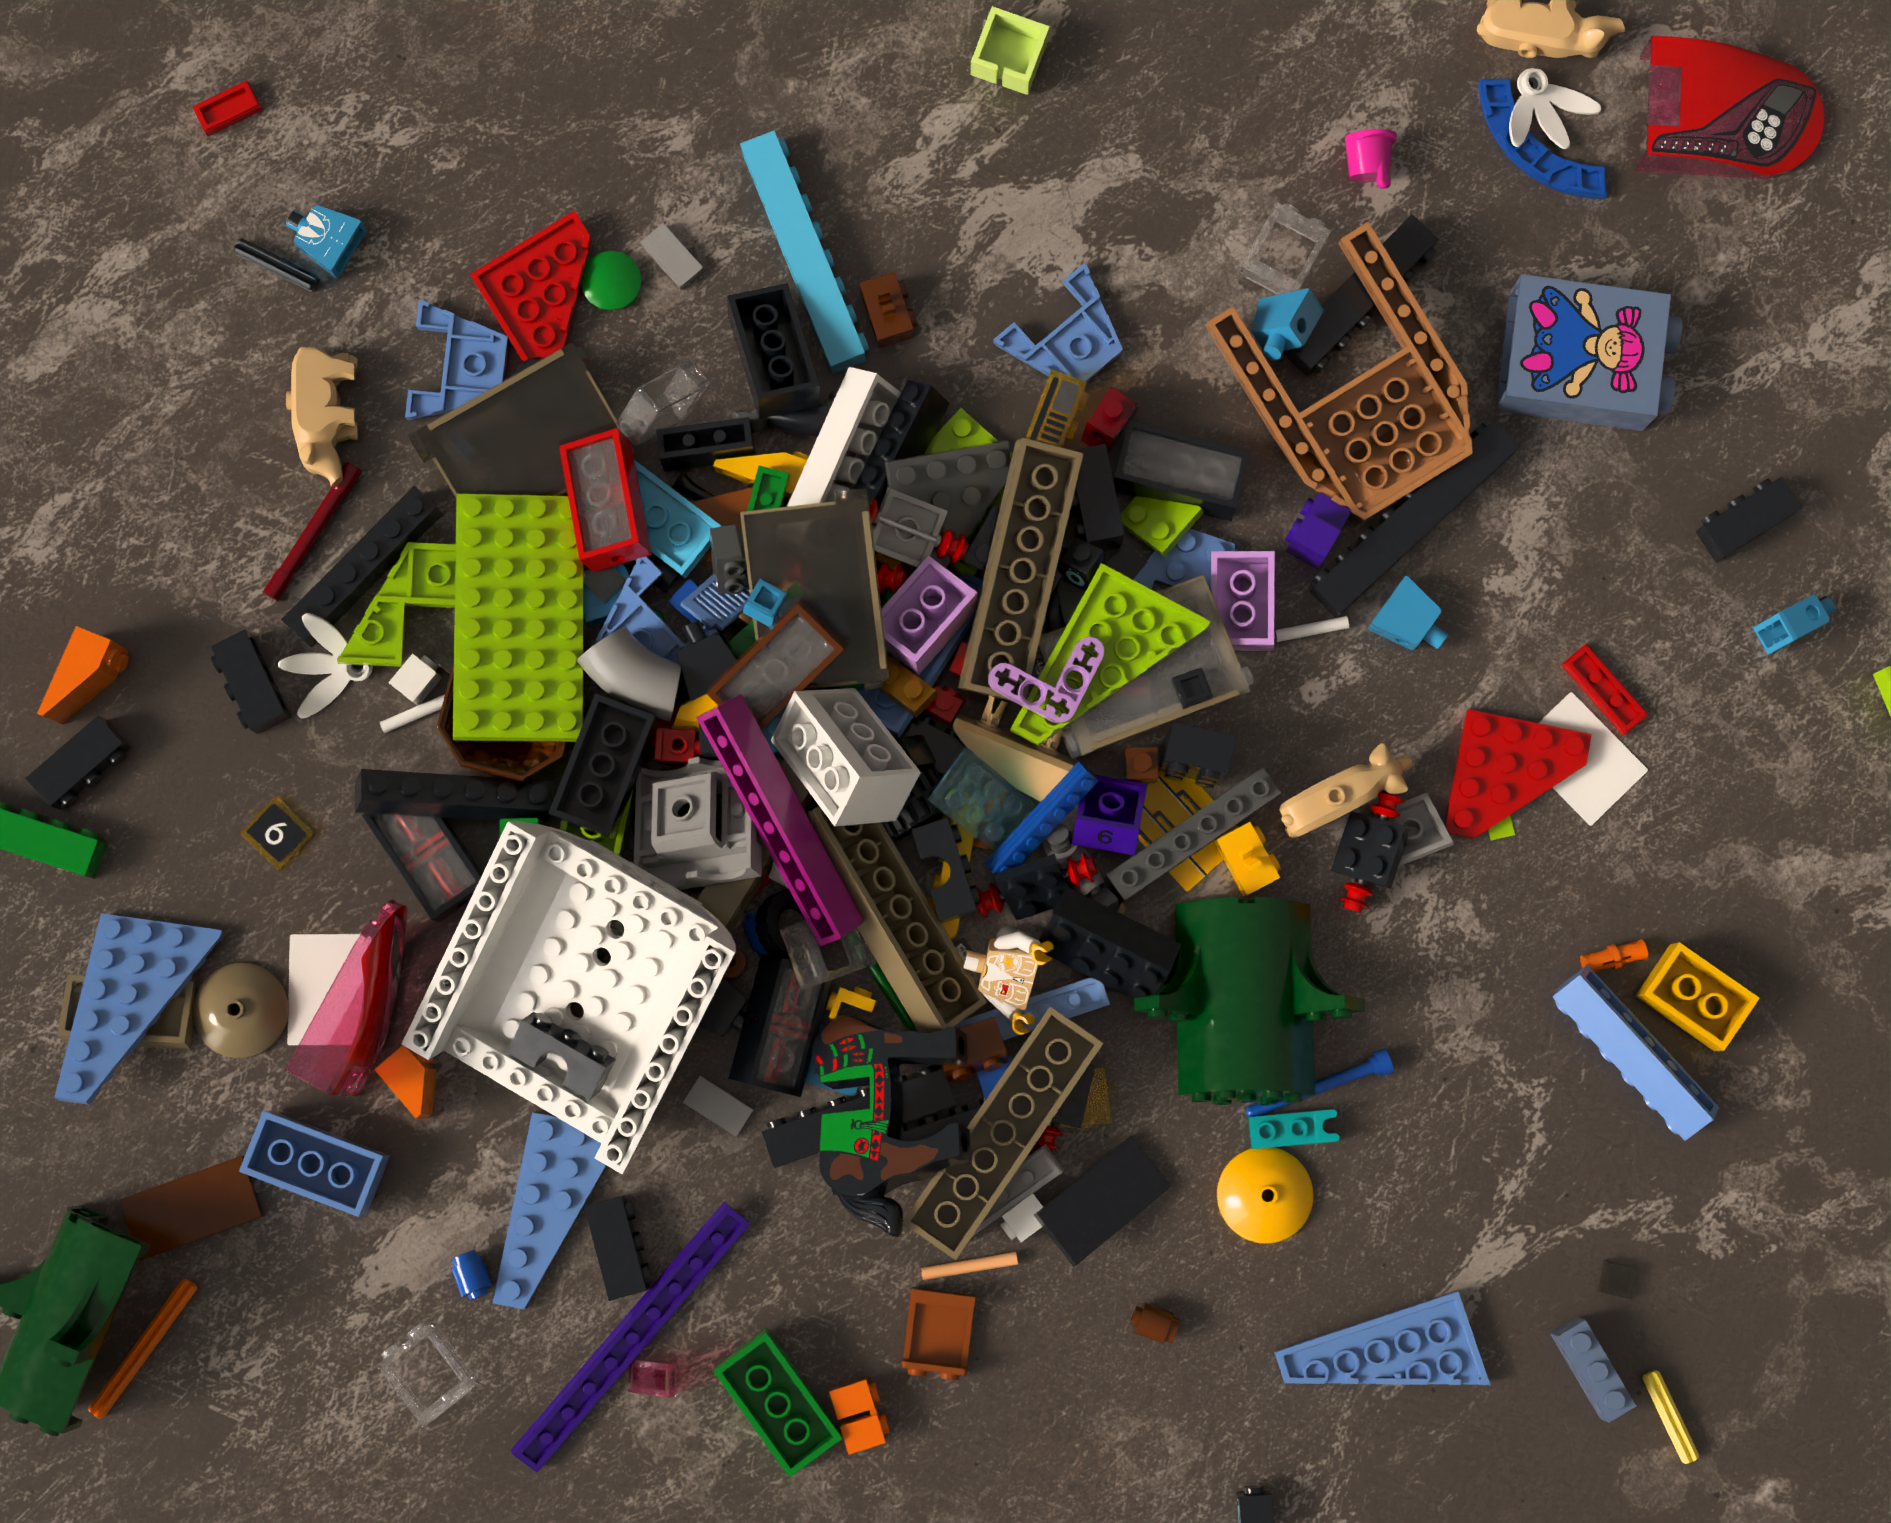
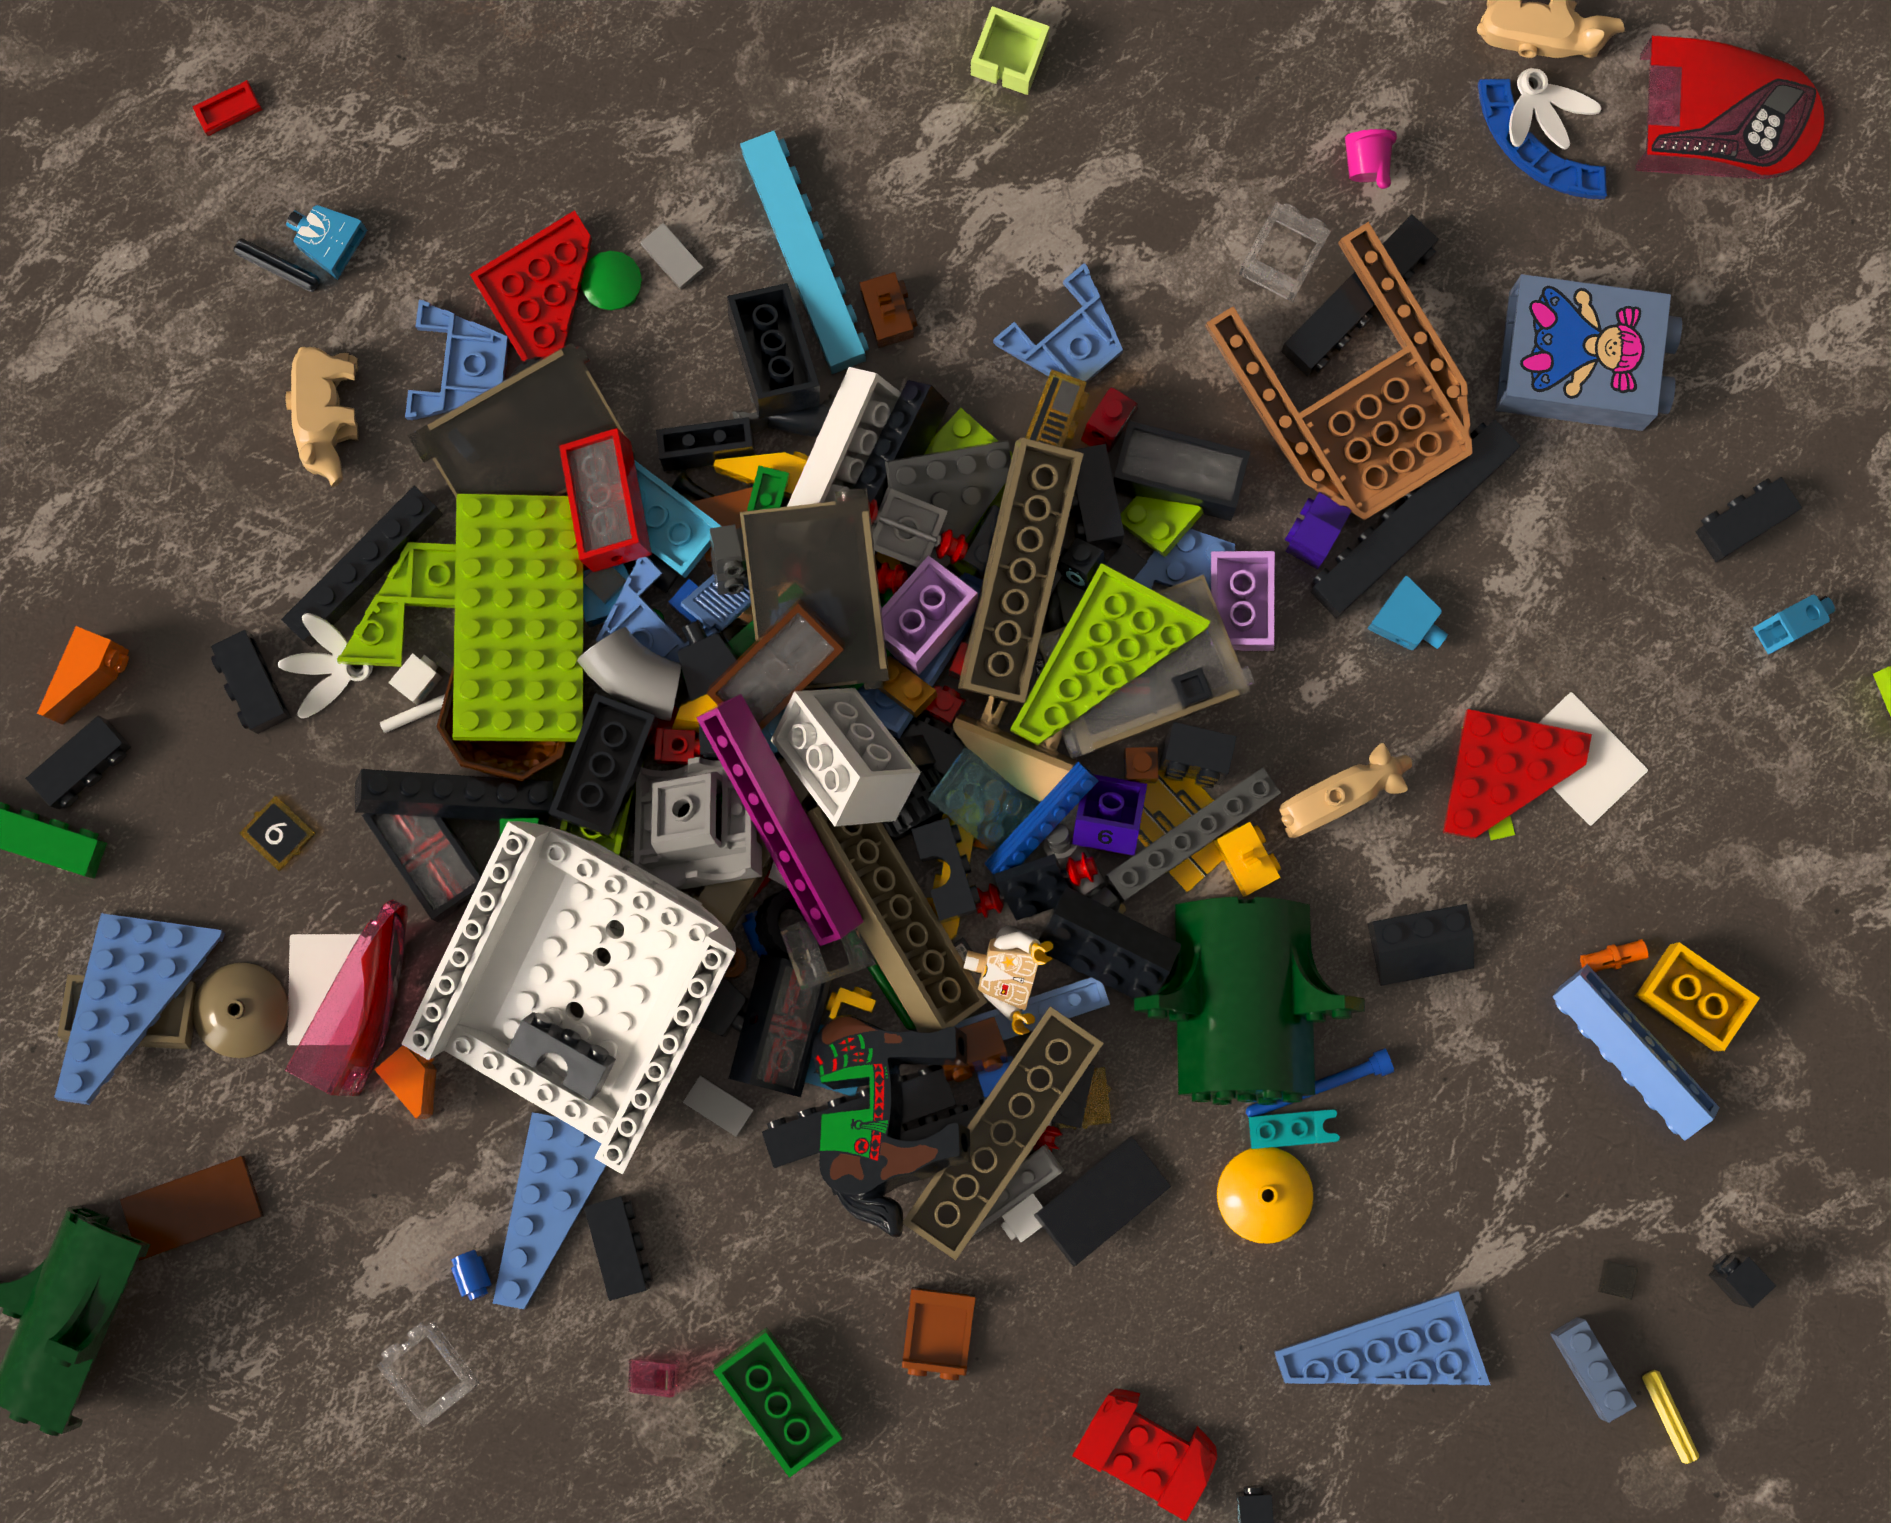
(143, 1348): orange axle -> none
(284, 574): dark red piece -> none
(314, 1163): medium blue brick -> none
(630, 1337): dark purple plate -> none
(662, 402): clear window -> none
(765, 602): dark azure slope -> none
(865, 1430): orange piece -> none
(969, 1266): light nougat bar -> none
(1060, 691): lavender beam -> none
(1147, 1454): none -> red piece
(1154, 1323): reddish brown brick -> none
(1285, 321): dark azure torso -> none
(1311, 629): white piece -> none
(1370, 850): black plate -> none
(1422, 944): none -> black slope
(1427, 829): light grey slope -> none
(1604, 689): red tile -> none
(1741, 1279): none -> black brick

